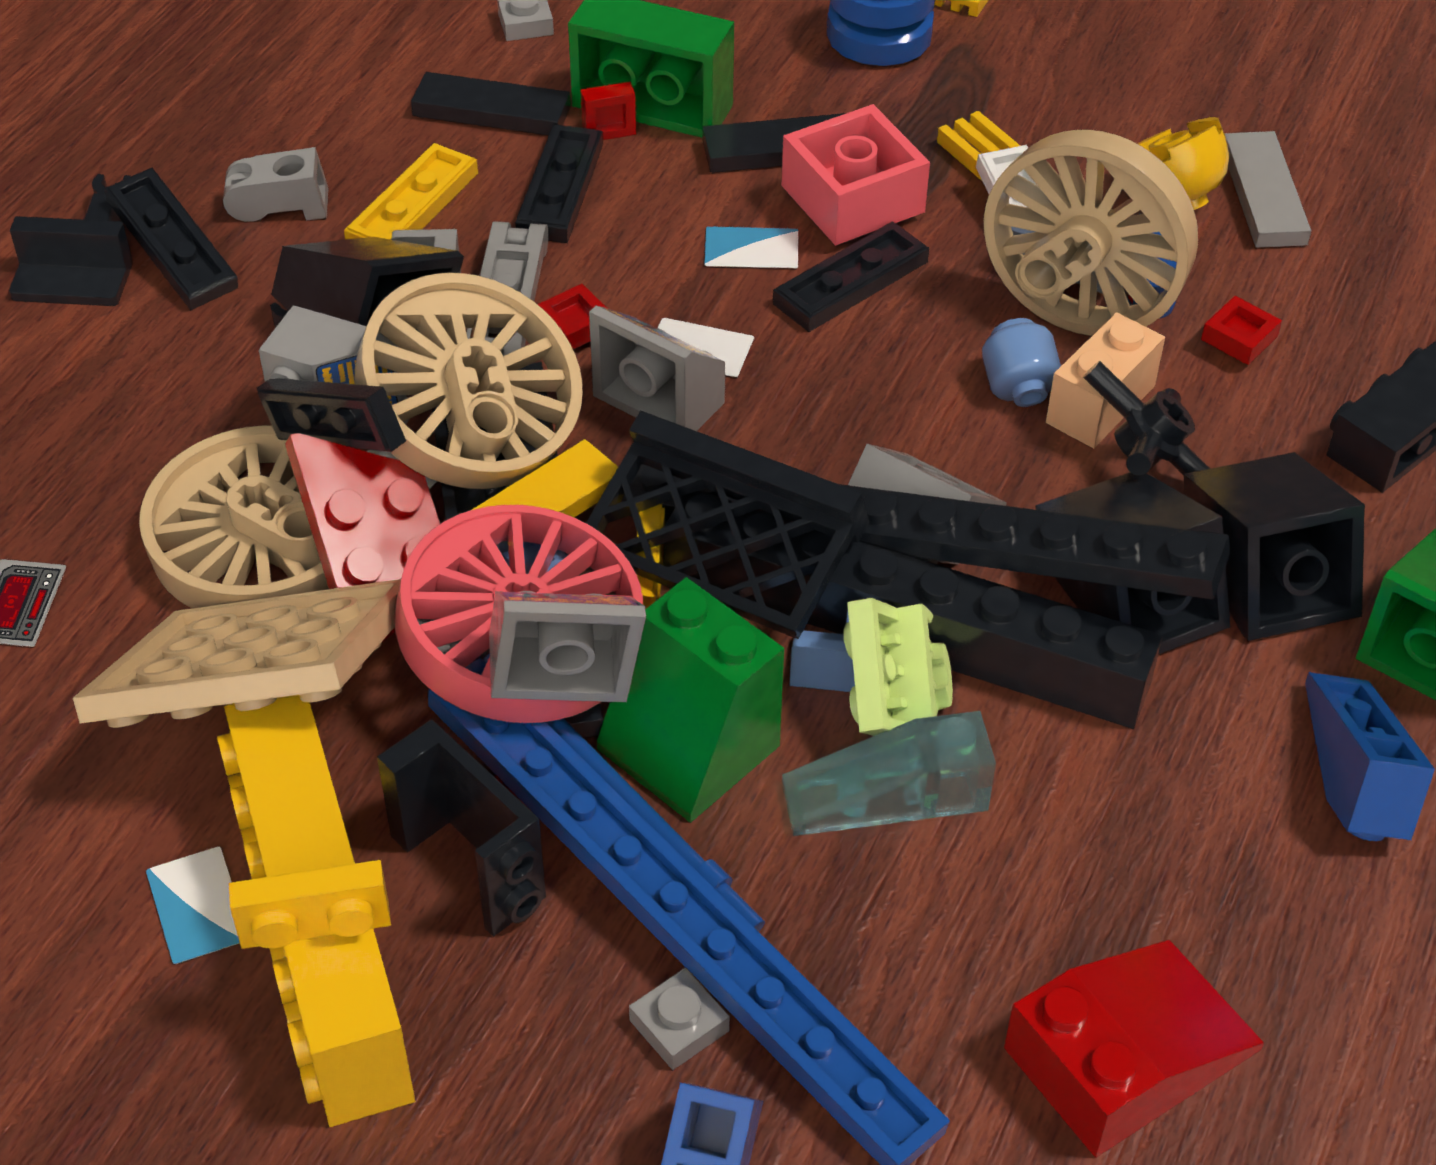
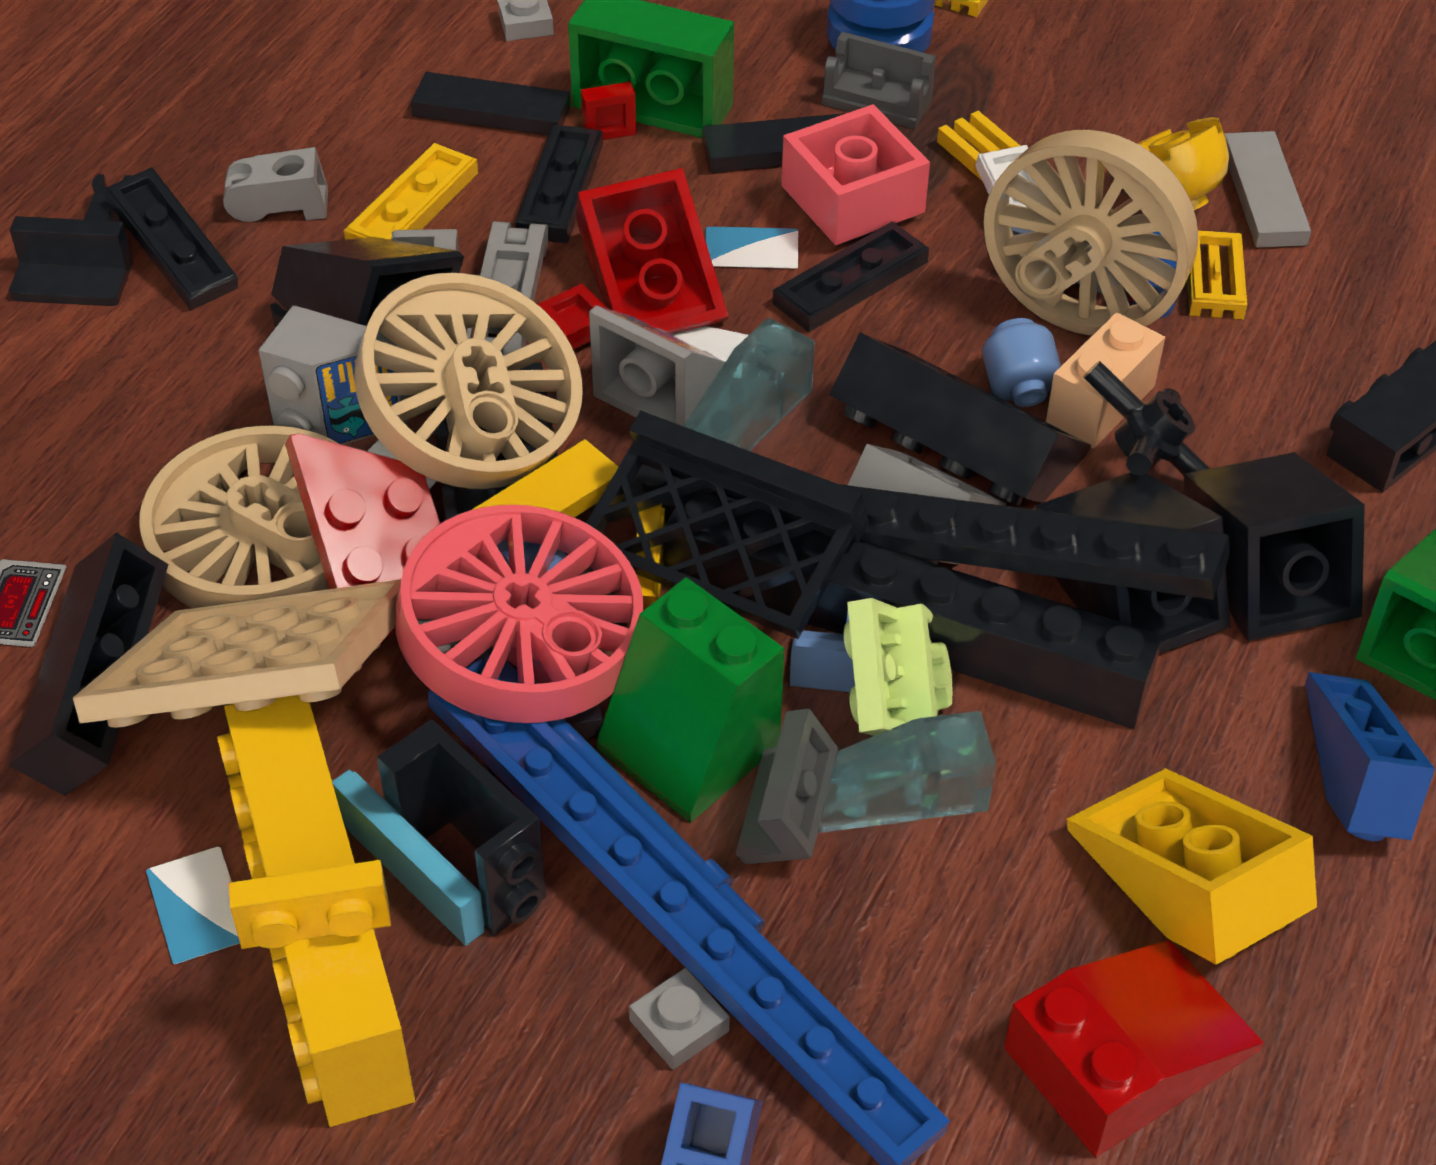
(99, 621): none -> black brick
(332, 412): black tile -> none
(410, 857): none -> medium azure tile
(564, 646): light grey slope -> none
(651, 252): none -> red slope
(756, 386): none -> clear light blue slope
(789, 793): none -> dark grey panel
(879, 74): none -> dark grey hinge
(957, 420): none -> black slope
(1200, 862): none -> yellow slope
(1215, 299): none -> yellow tile
(1241, 330): red plate -> none

